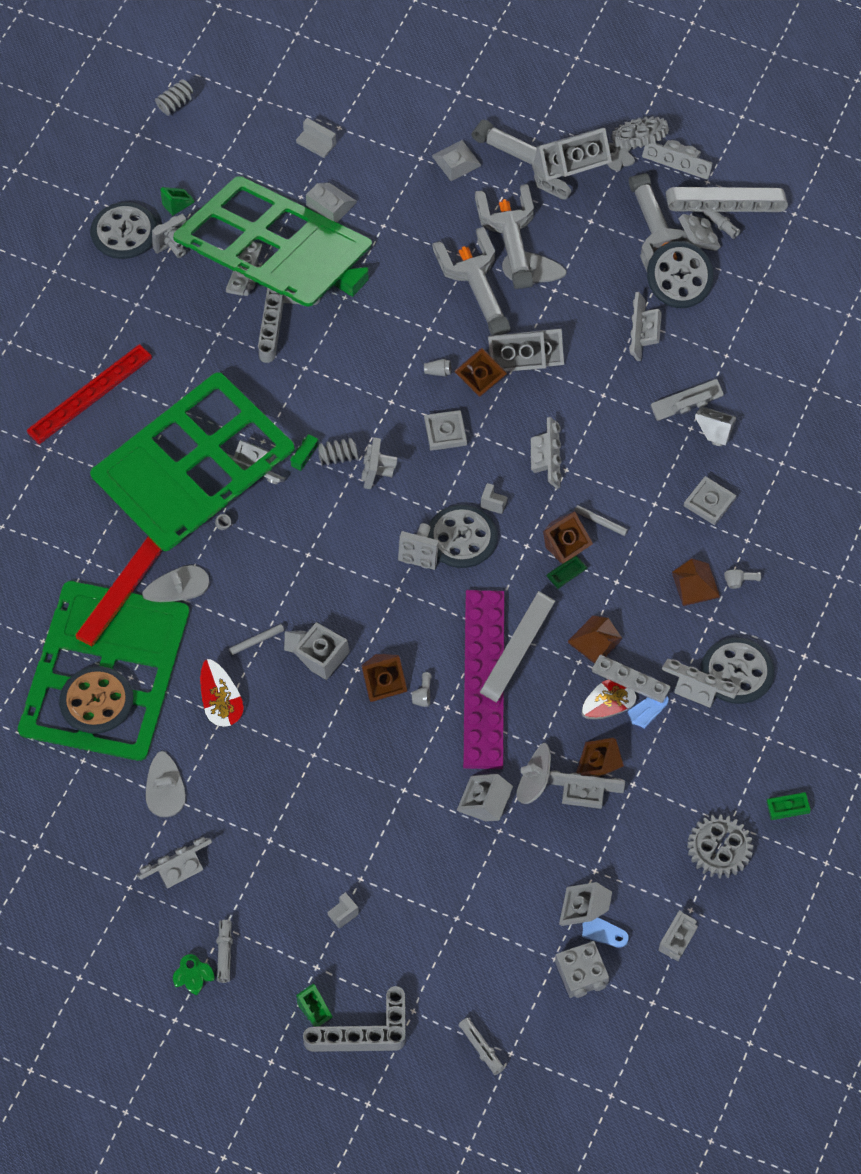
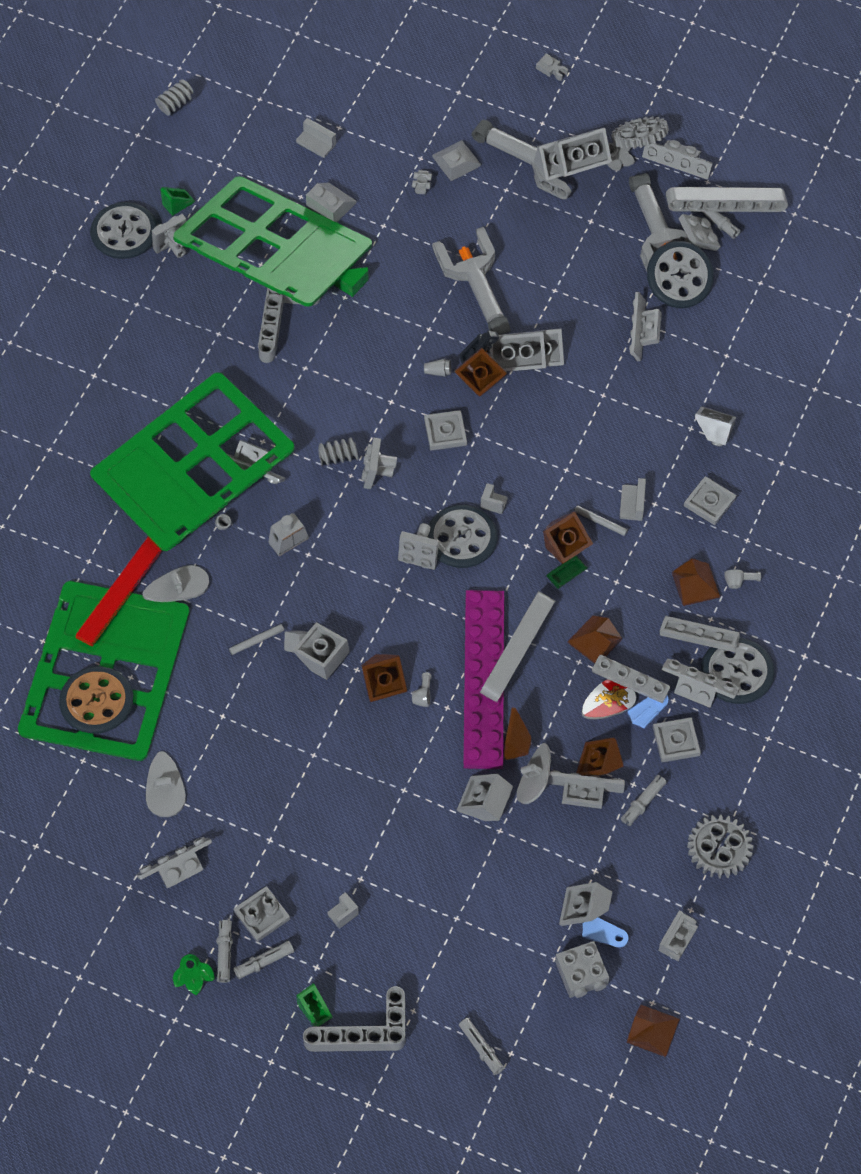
(89, 394): red tile -> none
(219, 695): shield -> none
(238, 282): light grey bracket -> none
(261, 914): none -> light grey plate
(263, 960): none -> light grey pin
(287, 534): none -> light grey torso
(304, 452): green piece -> none
(422, 181): none -> light grey piece
(481, 341): none -> black hinge
(509, 224): light grey piece -> none
(518, 738): none -> reddish brown slope
(541, 268): light grey shield -> none
(546, 453): light grey bracket -> none
(549, 66): none -> light grey plate
(633, 501): none -> light grey panel
(638, 806): none -> light grey pin
(652, 1030): none -> reddish brown slope
(676, 740): none -> light grey plate
(688, 399): light grey bracket -> none
(699, 633): none -> light grey plate
(788, 806): green plate -> none

